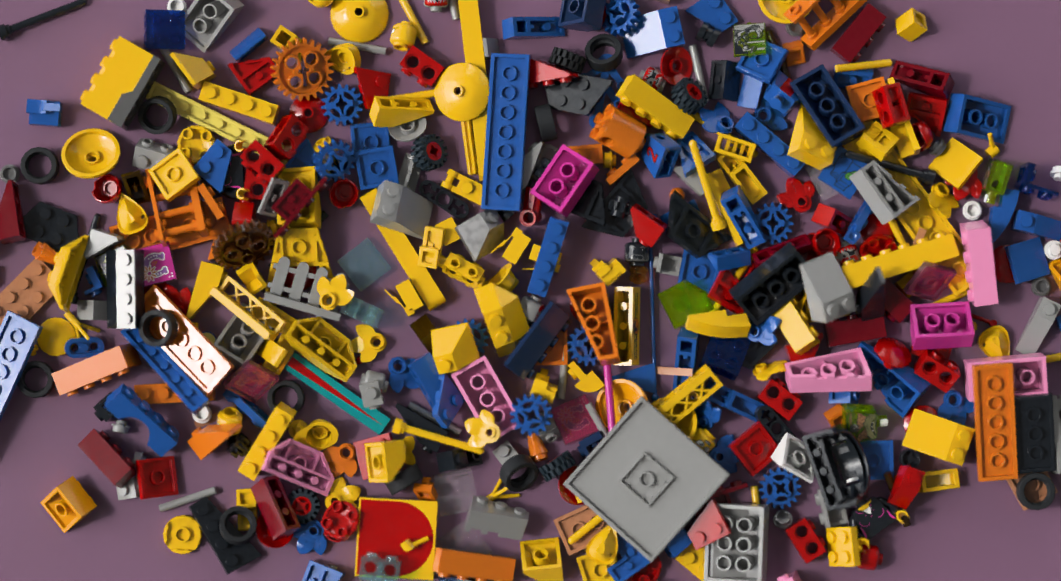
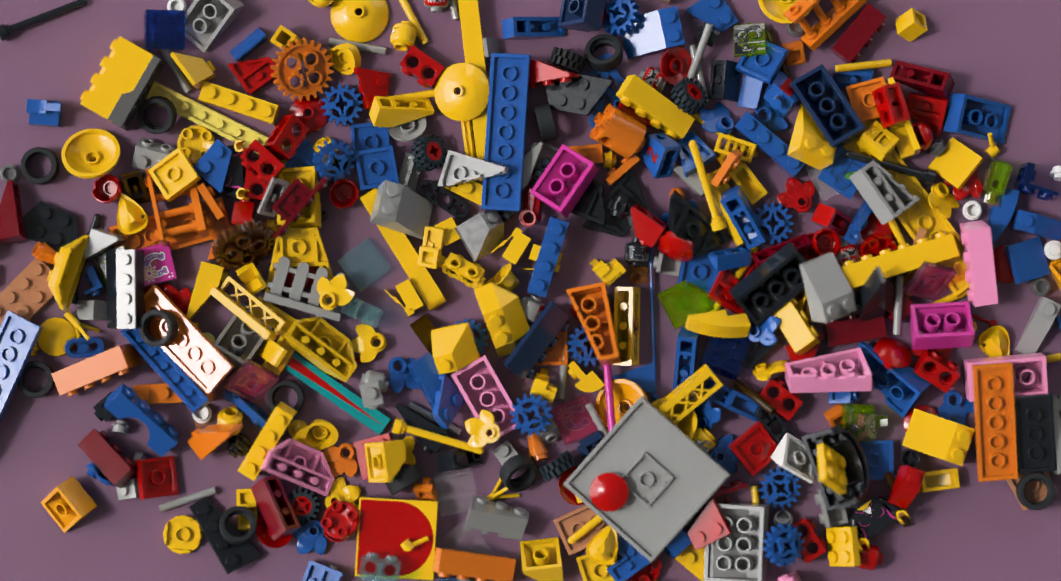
(95, 472): none -> blue plate
(463, 168): none -> wing
(609, 492): none -> red dish
(674, 371): sticker -> none
(675, 247): none -> red dish
(700, 50): none -> light grey bar
(732, 162): none -> orange plate
(755, 397): none -> dark brown bar
(791, 546): none -> blue gear
(831, 469): none -> yellow plate
(898, 305): none -> light grey bar

